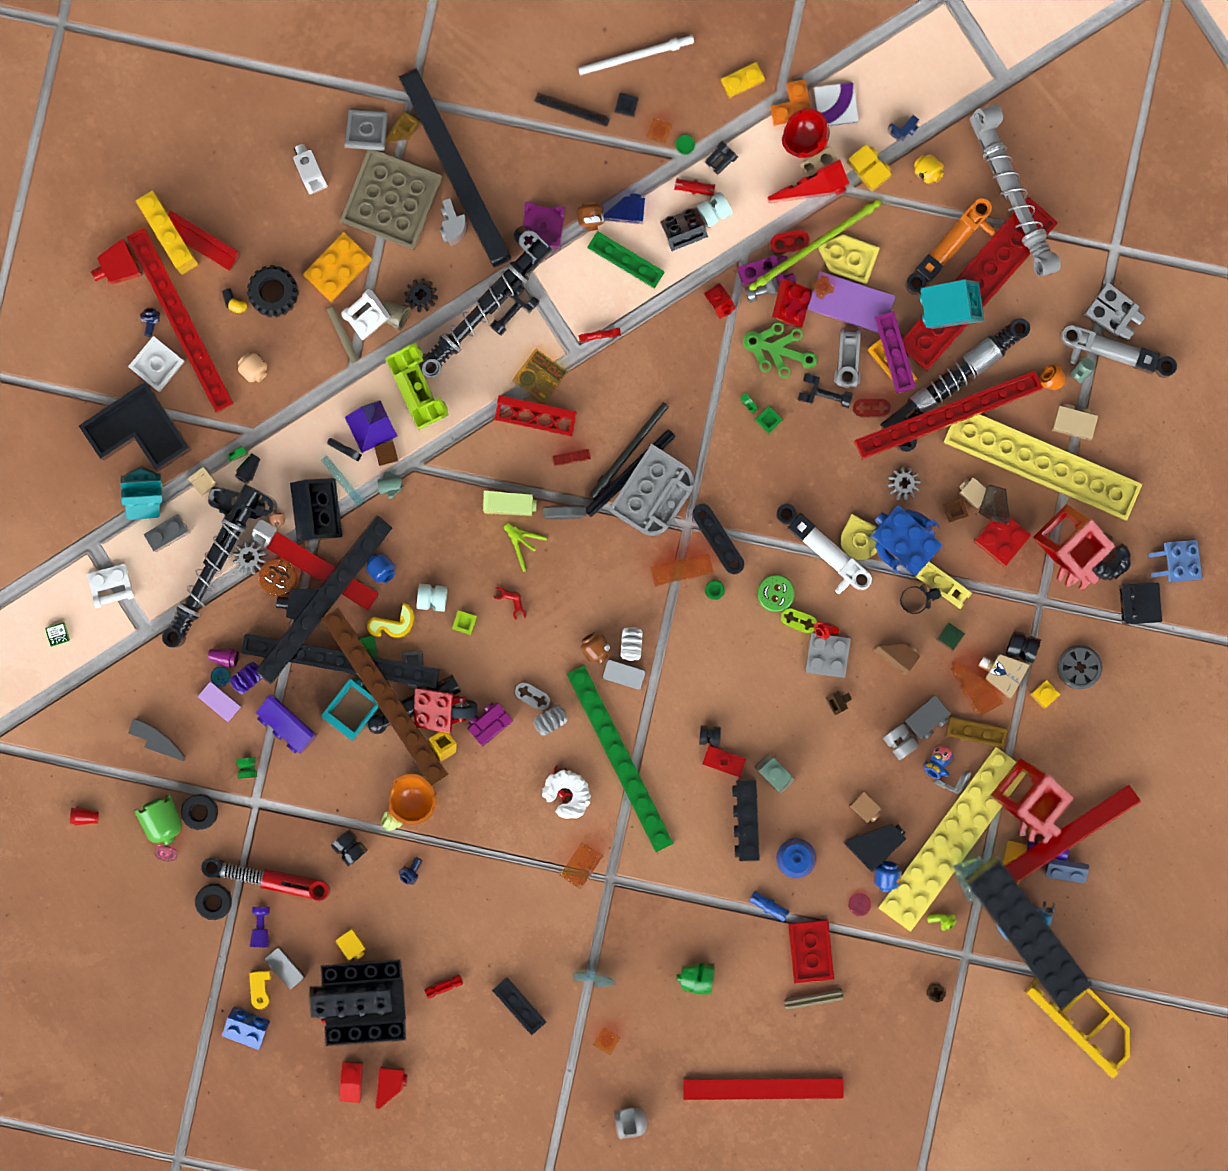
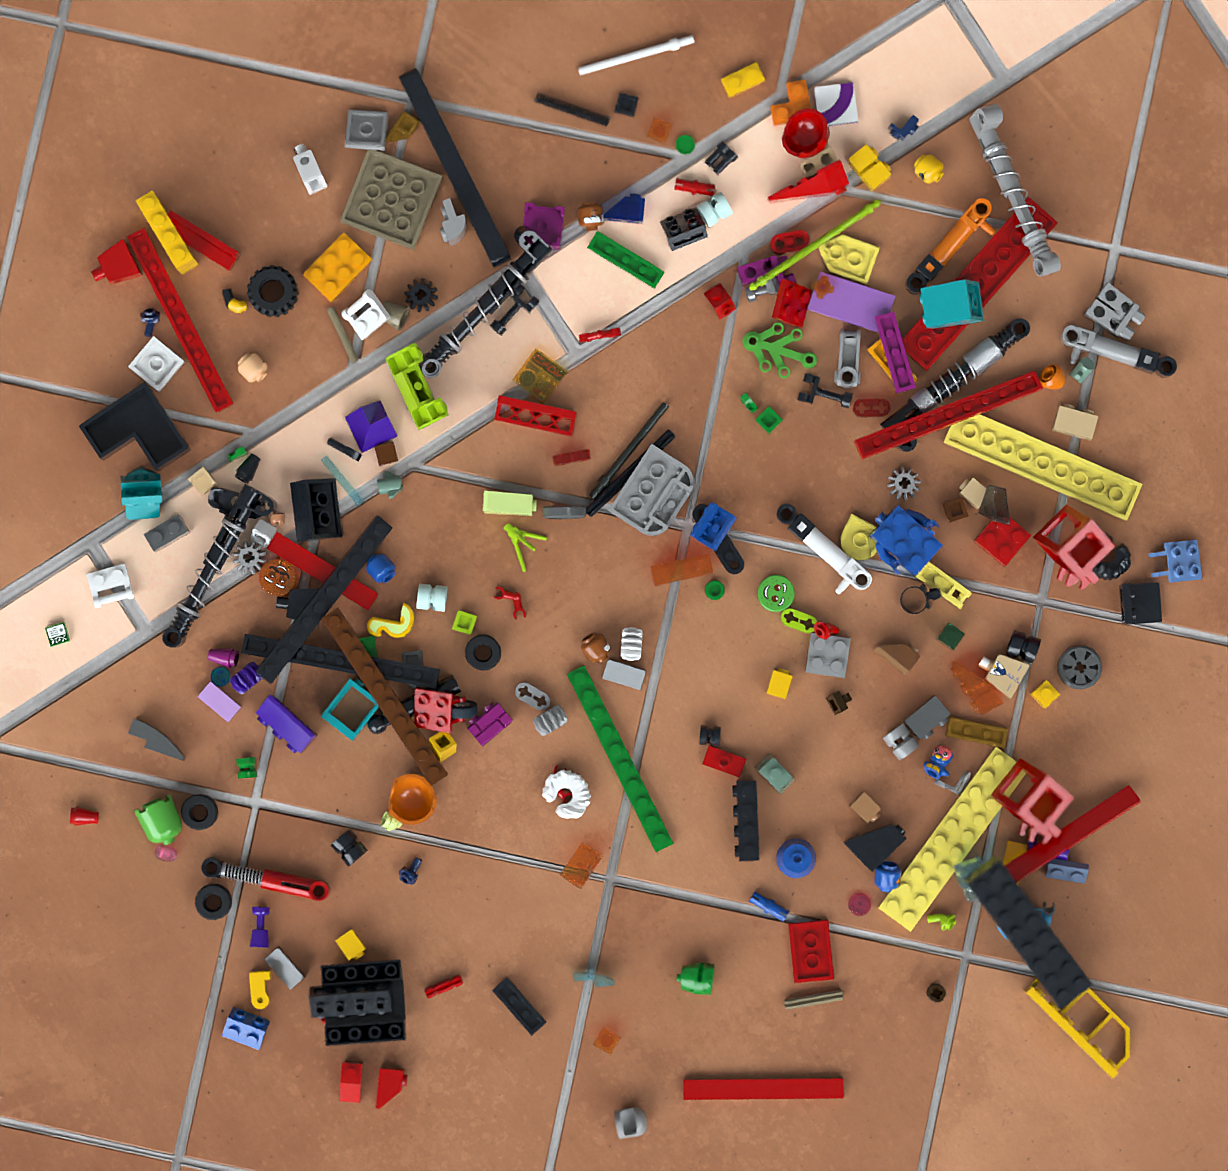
(486, 640): none -> black tyre
(713, 526): none -> blue bracket
(779, 683): none -> yellow brick

